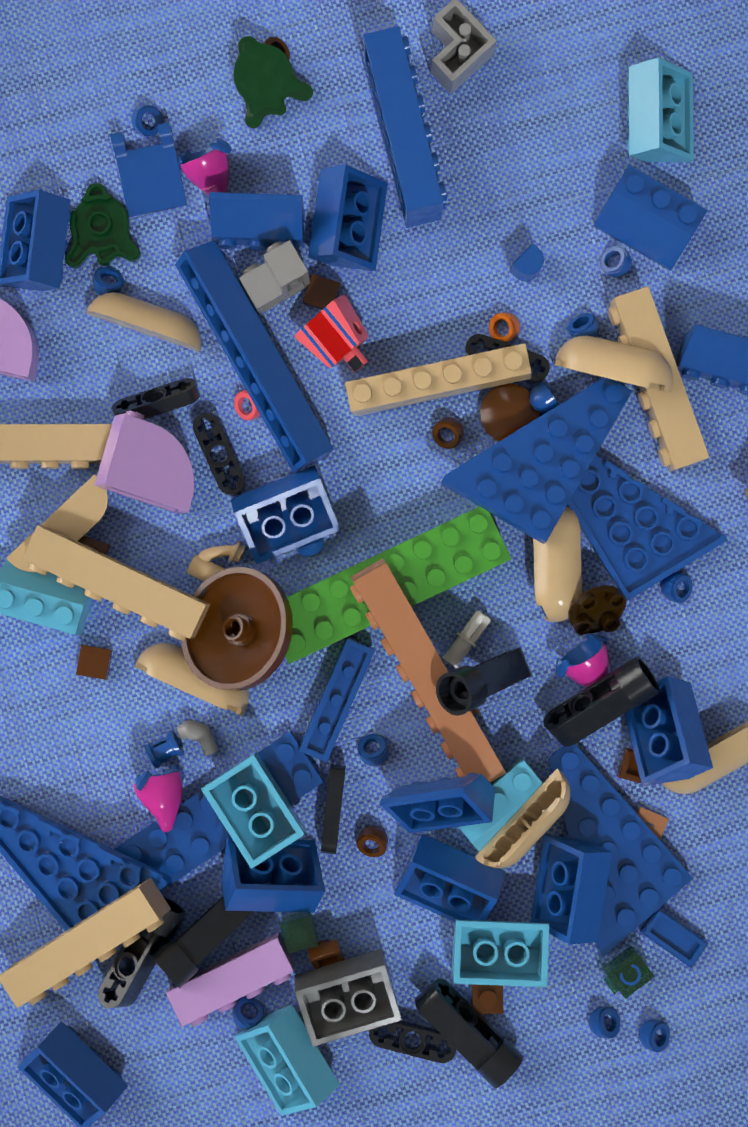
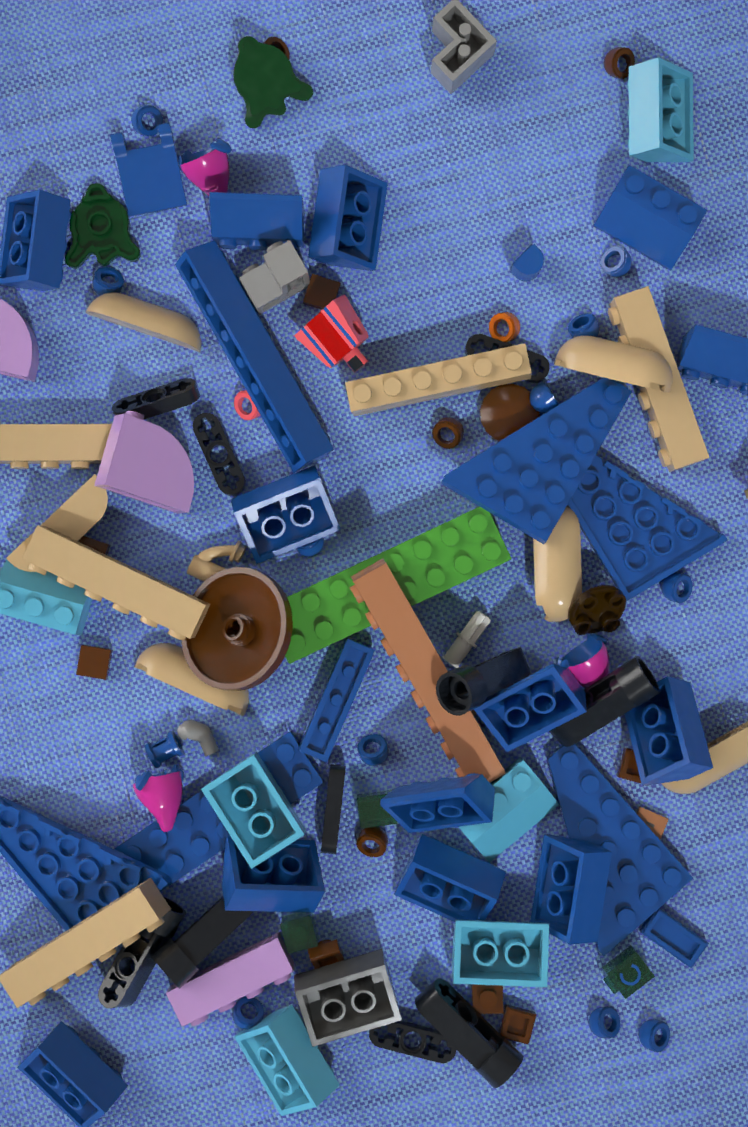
(371, 812): none -> clear green brick
(403, 126): blue brick -> none
(517, 1024): none -> reddish brown tile
(528, 823): tan brick -> none
(533, 706): none -> blue slope
(611, 61): none -> reddish brown piece

